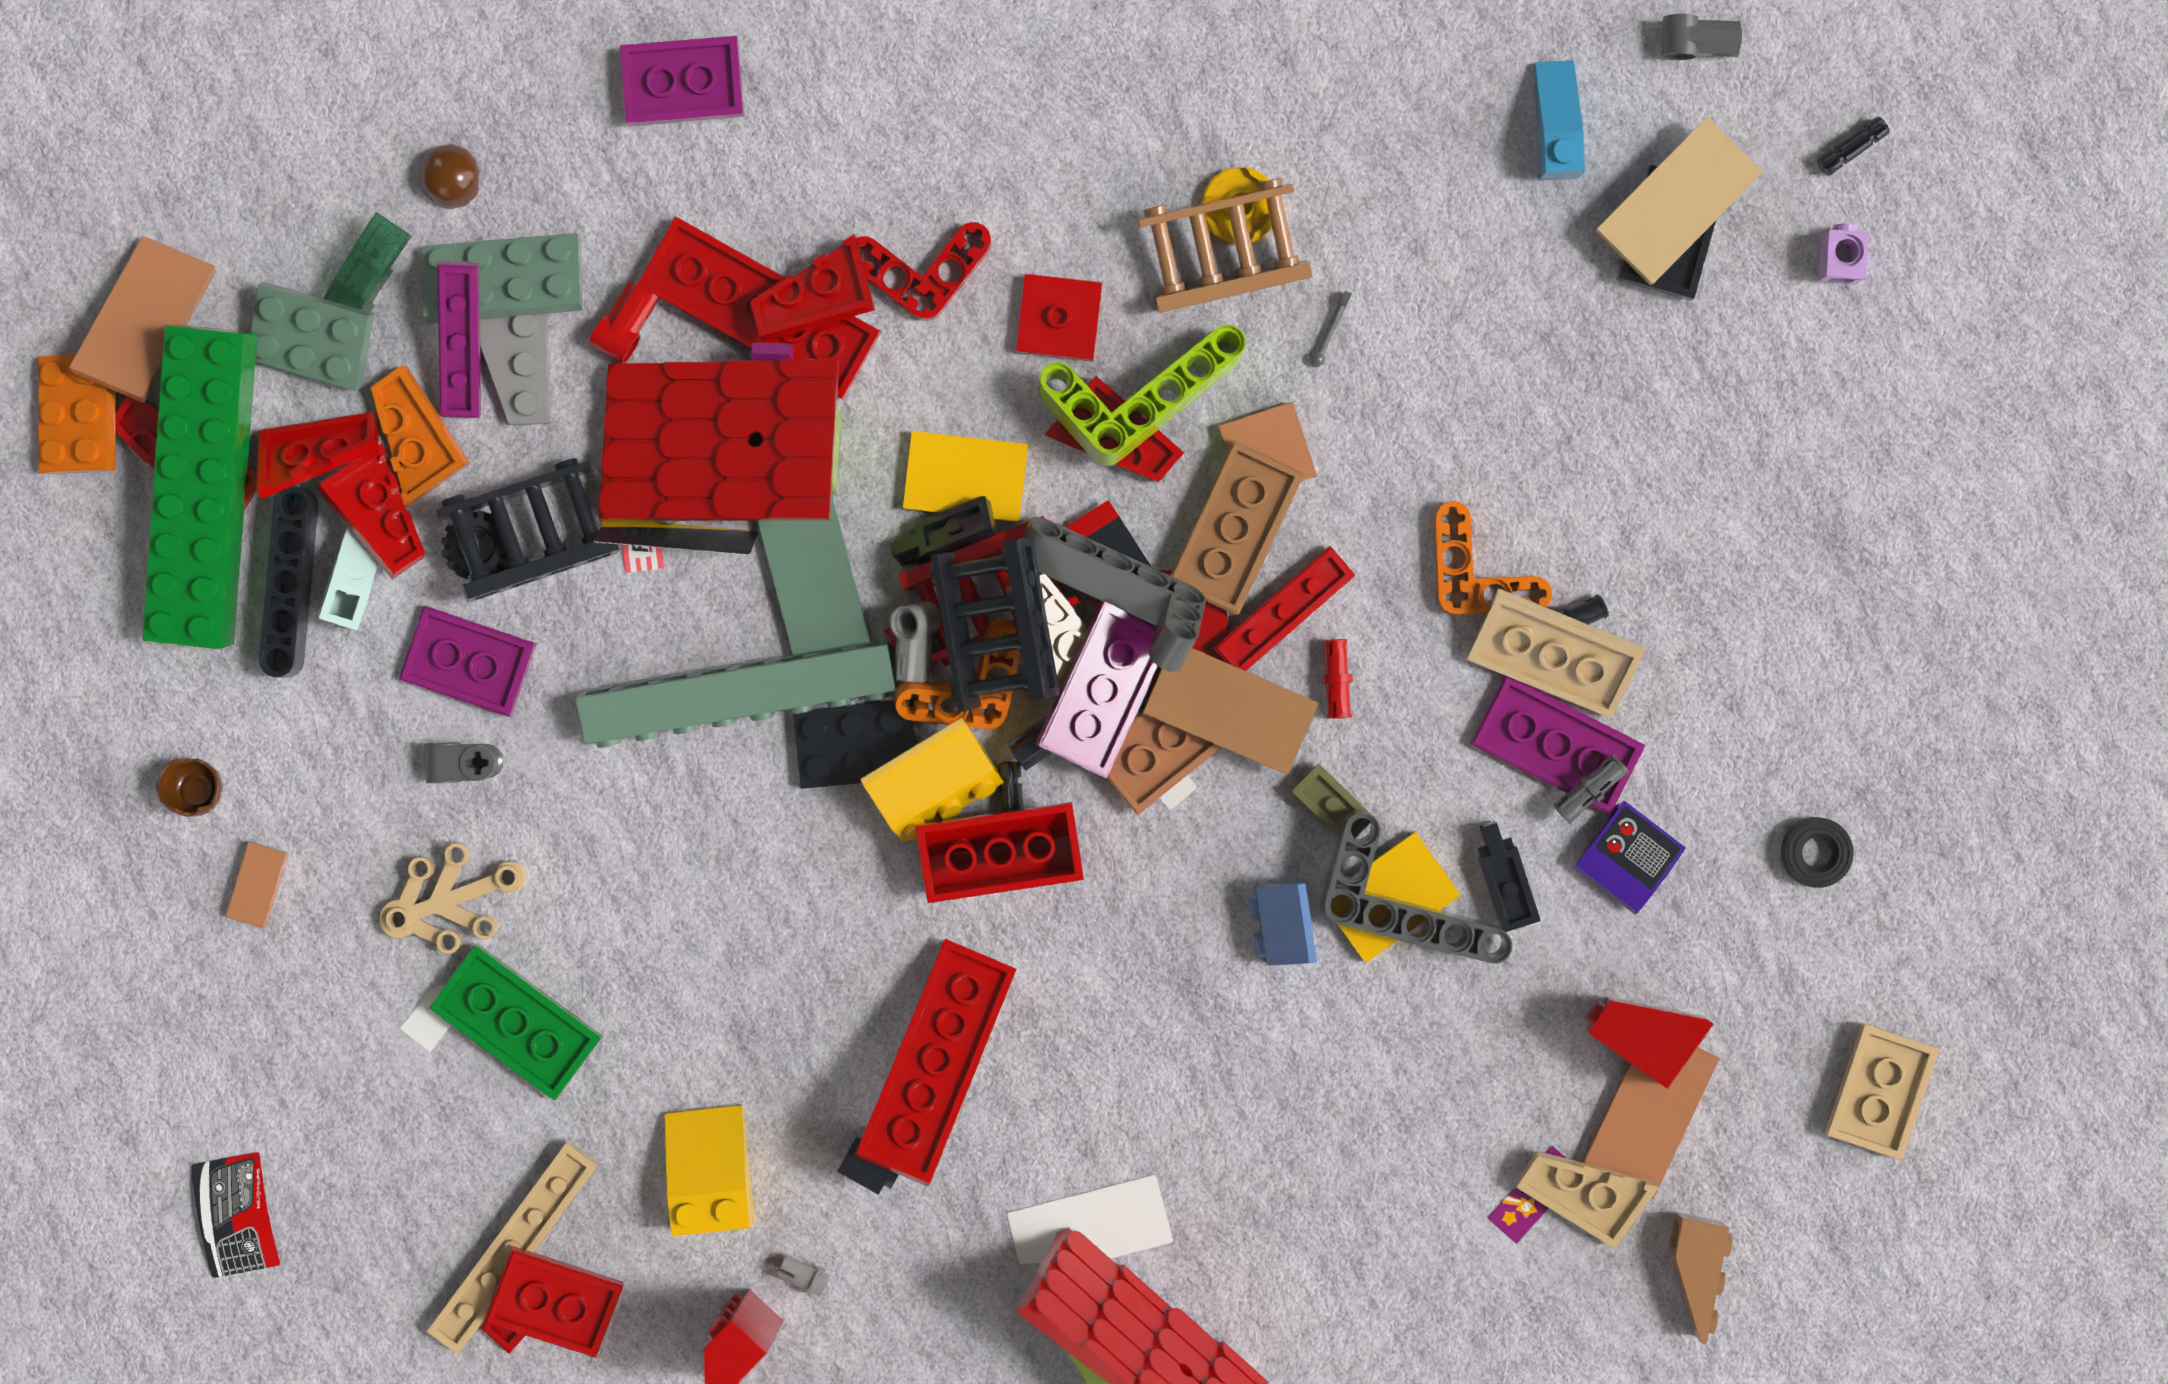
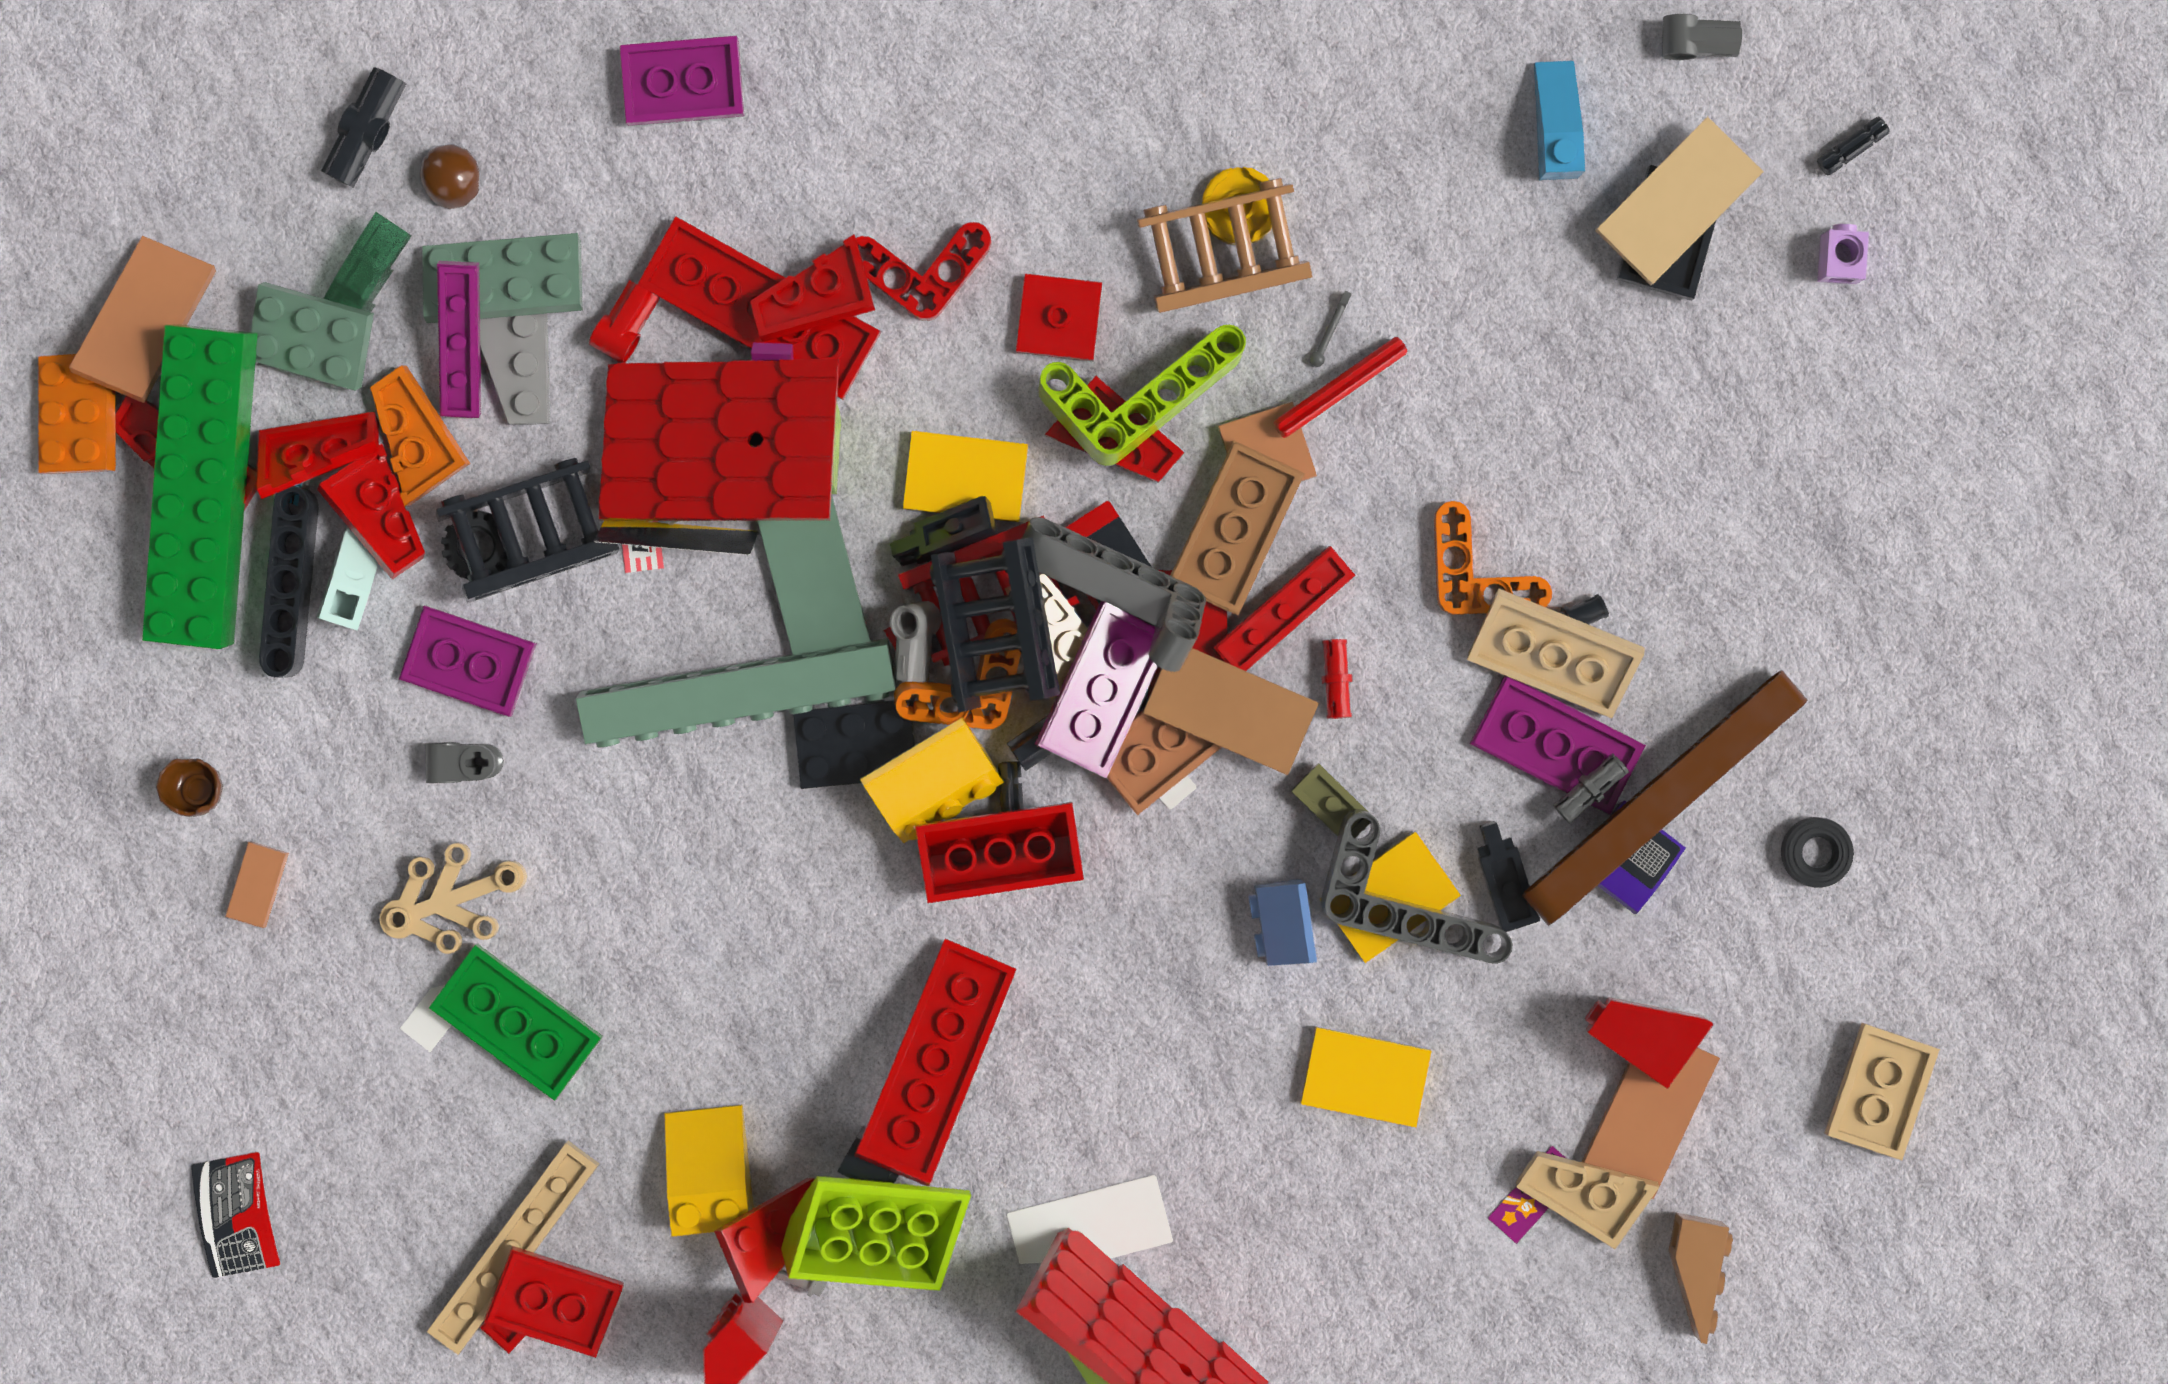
(363, 127): none -> black piece
(755, 1240): none -> red wing
(874, 1233): none -> lime slope
(1340, 387): none -> red axle
(1365, 1076): none -> yellow tile
(1664, 797): none -> reddish brown beam

